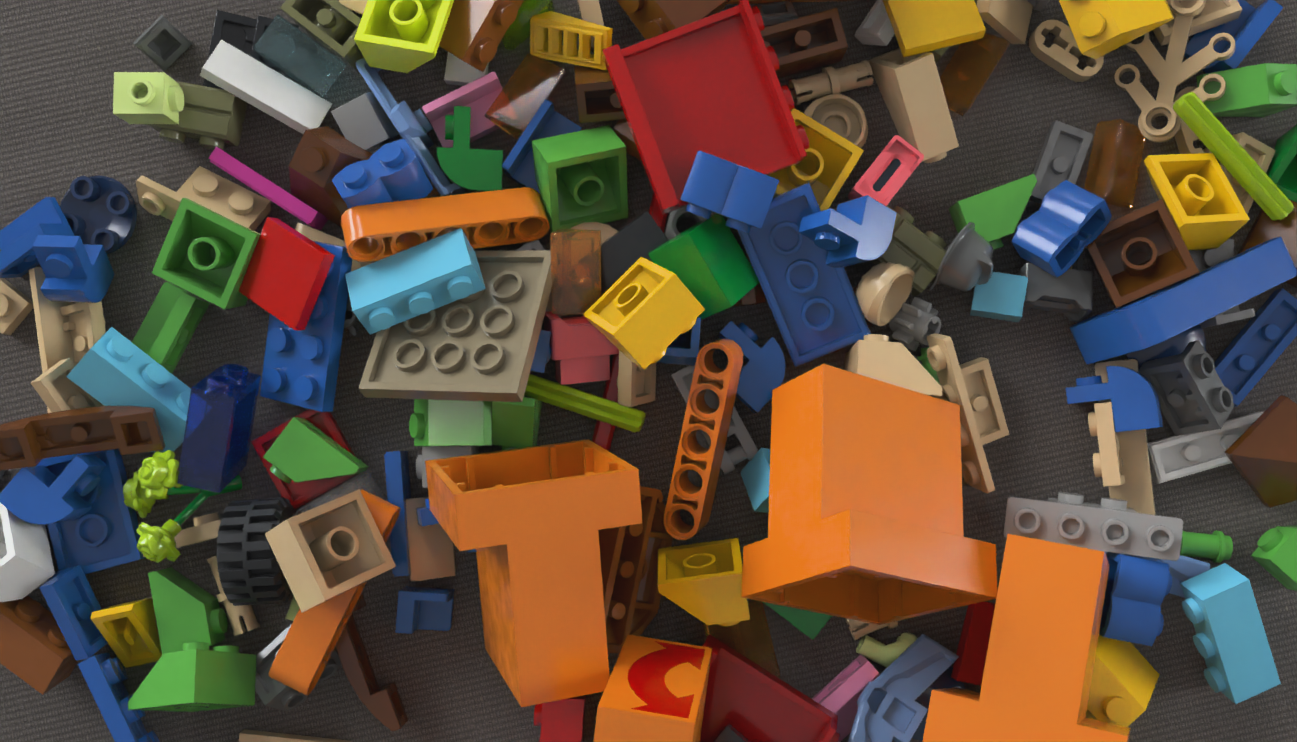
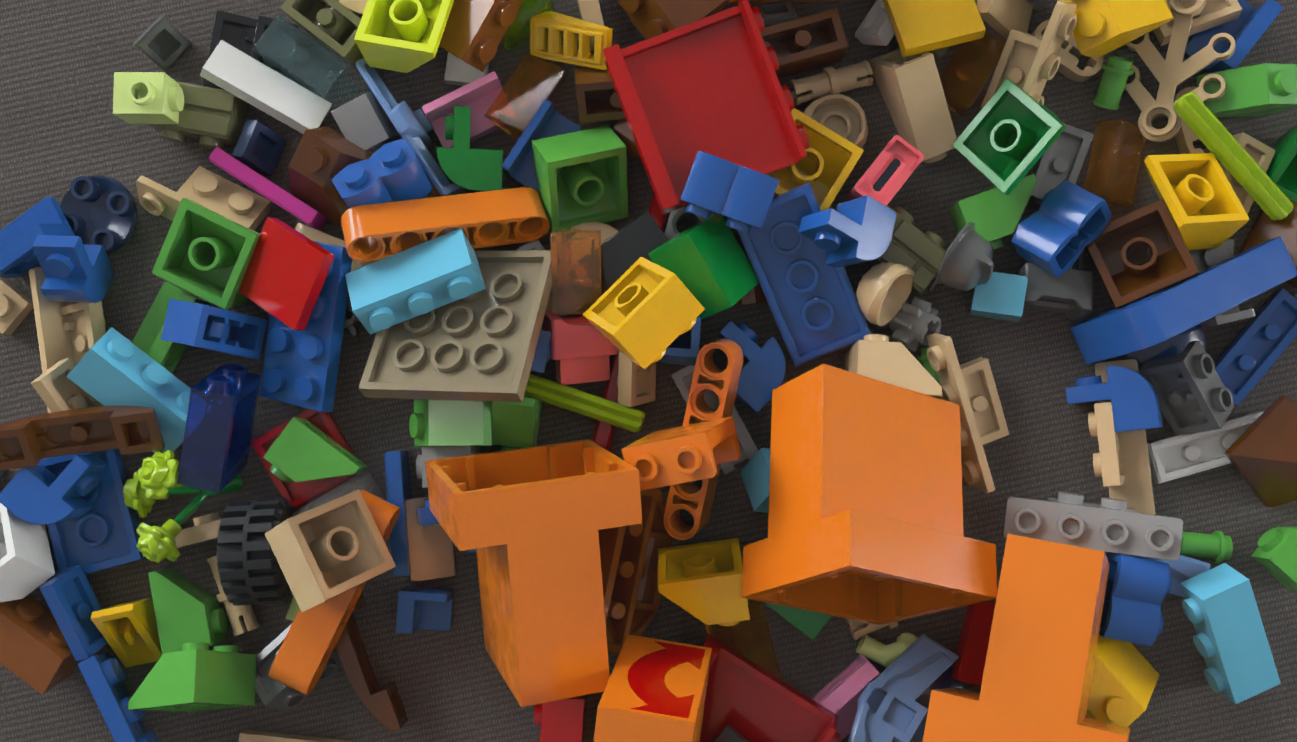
(214, 329): none -> blue brick
(259, 147): none -> dark blue plate
(683, 452): none -> orange panel
(1009, 136): none -> green slope
(1032, 59): none -> tan bracket
(1113, 82): none -> bright green pin

